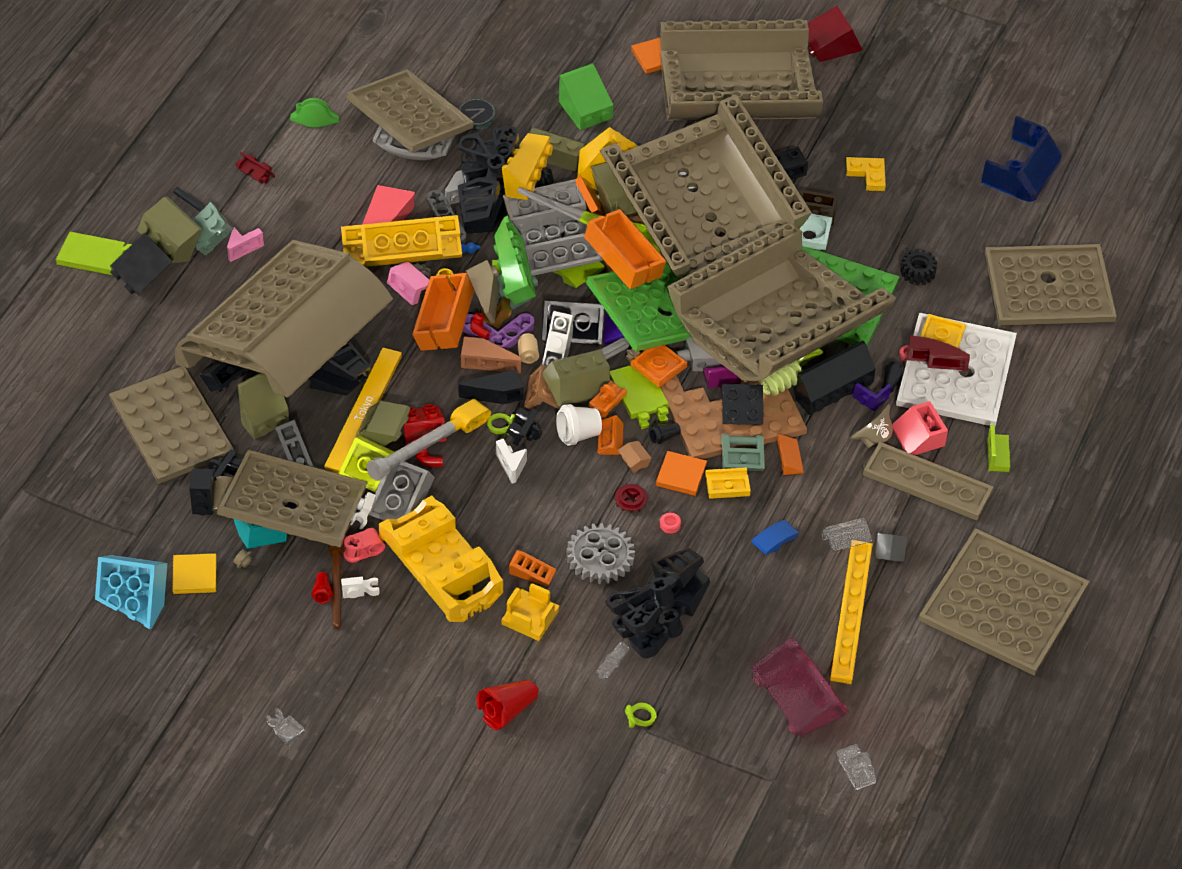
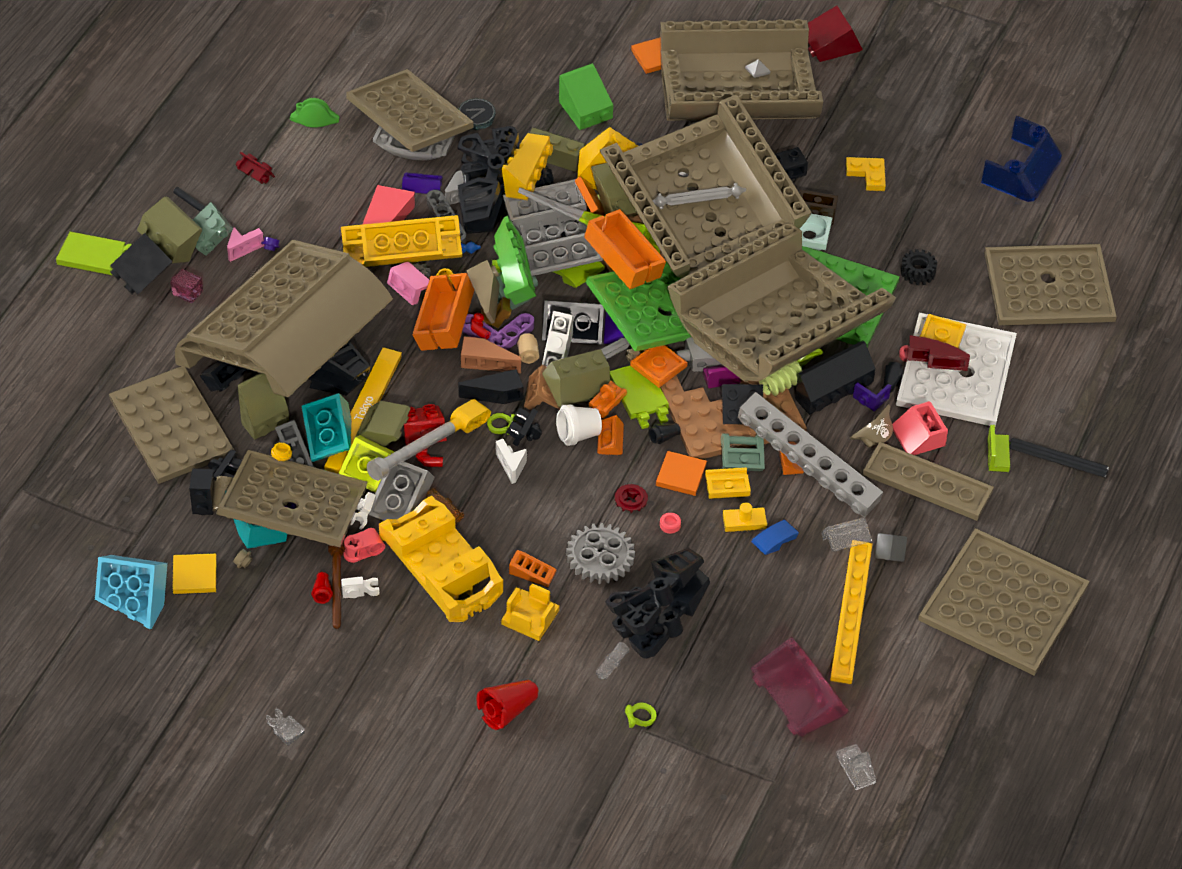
(186, 286): none -> clear pink brick
(270, 243): none -> dark purple plate
(281, 452): none -> yellow plate
(327, 426): none -> teal slope
(421, 182): none -> dark purple slope
(448, 503): none -> clear orange pin
(635, 456): medium nougat piece -> none
(698, 196): none -> light grey wheel
(744, 518): none -> yellow tile
(757, 69): none -> light grey slope
(861, 504): none -> light grey brick
(1058, 457): none -> black axle

